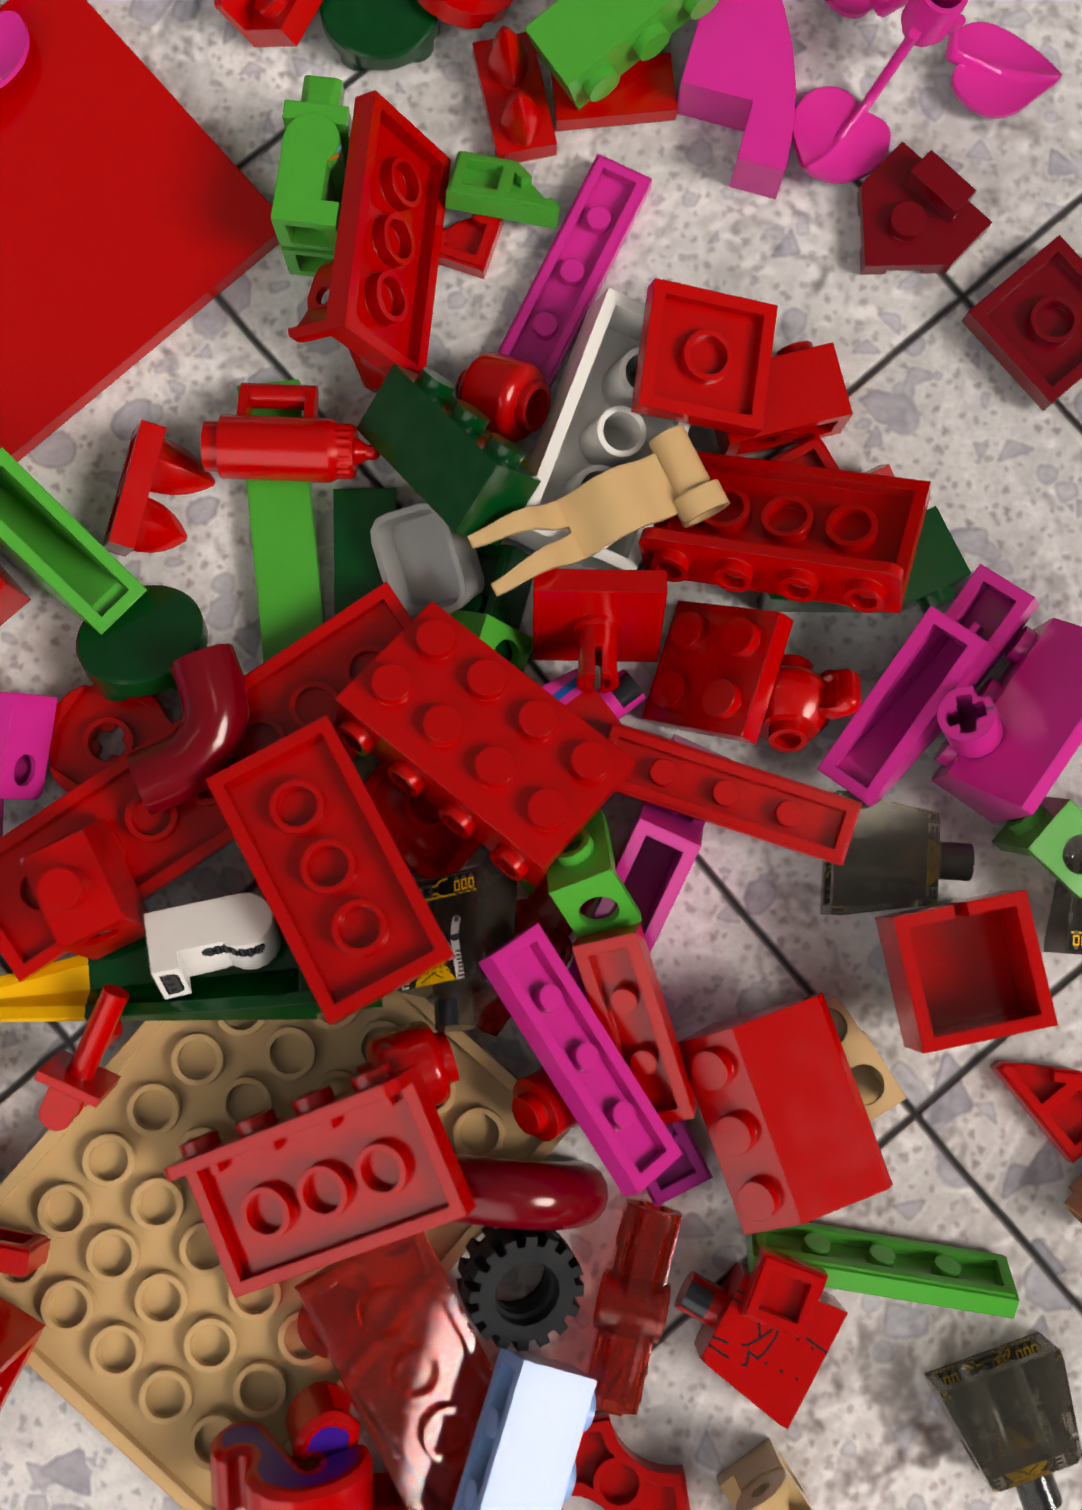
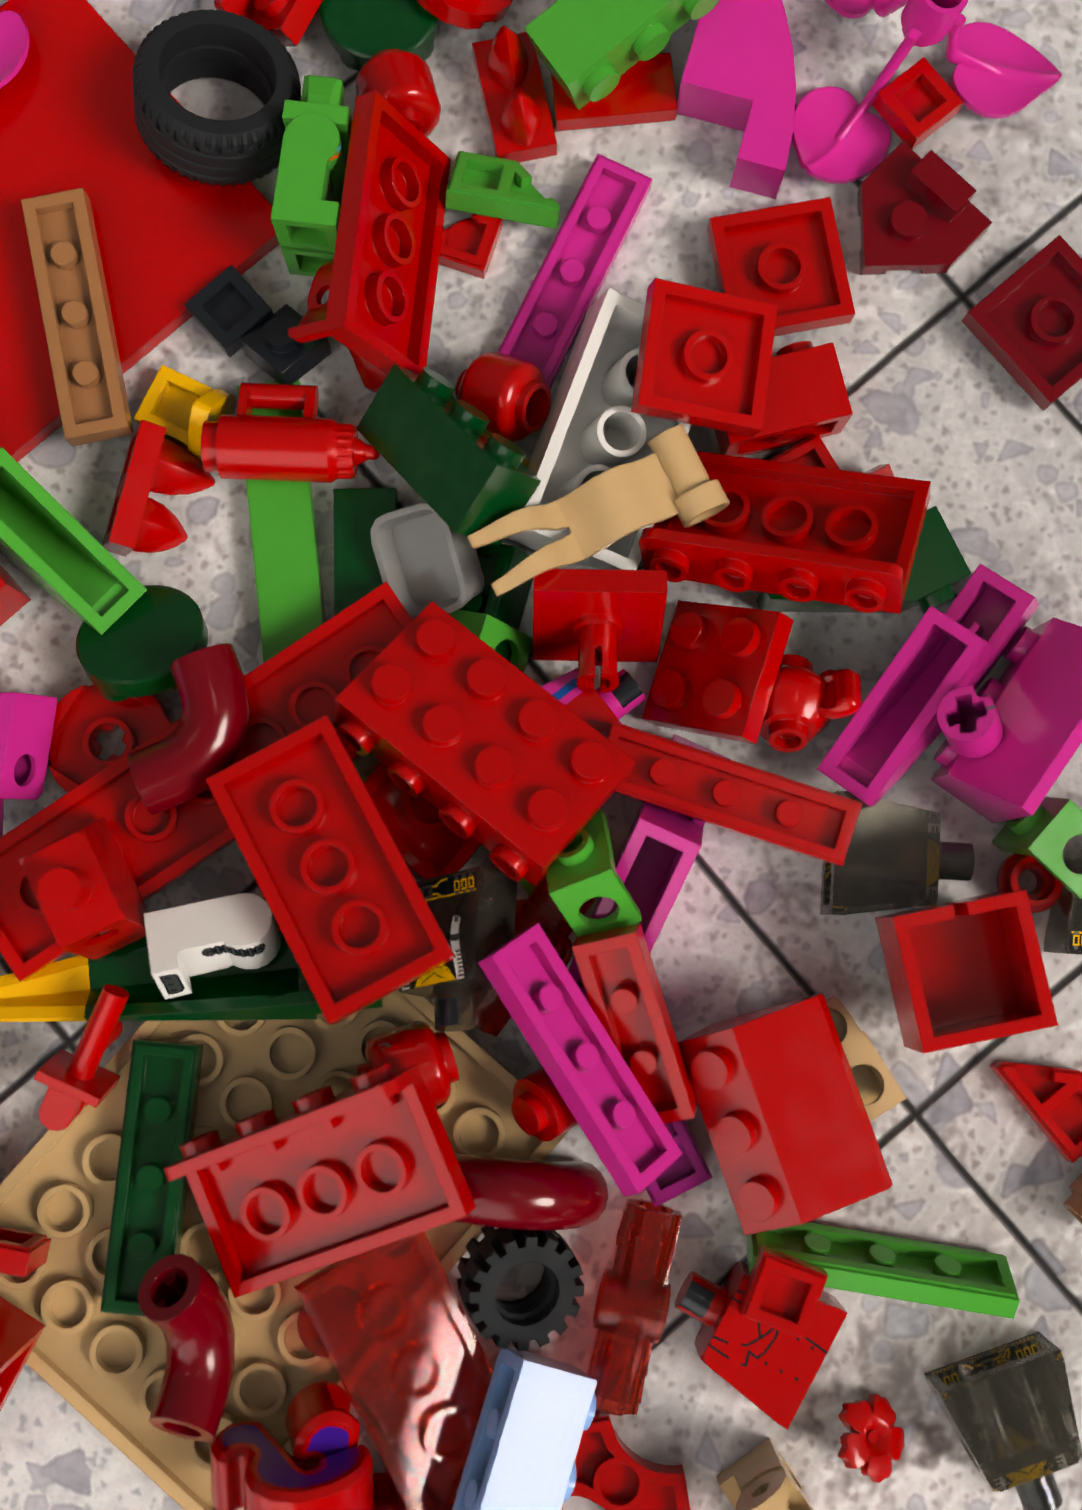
(77, 317): none -> medium nougat plate
(145, 1205): none -> dark green tile
(183, 407): none -> yellow tile
(199, 1342): none -> dark red cylinder
(213, 47): none -> black tyre
(228, 310): none -> black plate
(278, 353): none -> black plate
(405, 83): none -> red head
(785, 259): none -> red plate
(871, 1437): none -> red plant
(917, 103): none -> red plate
(1047, 887): none -> red plate

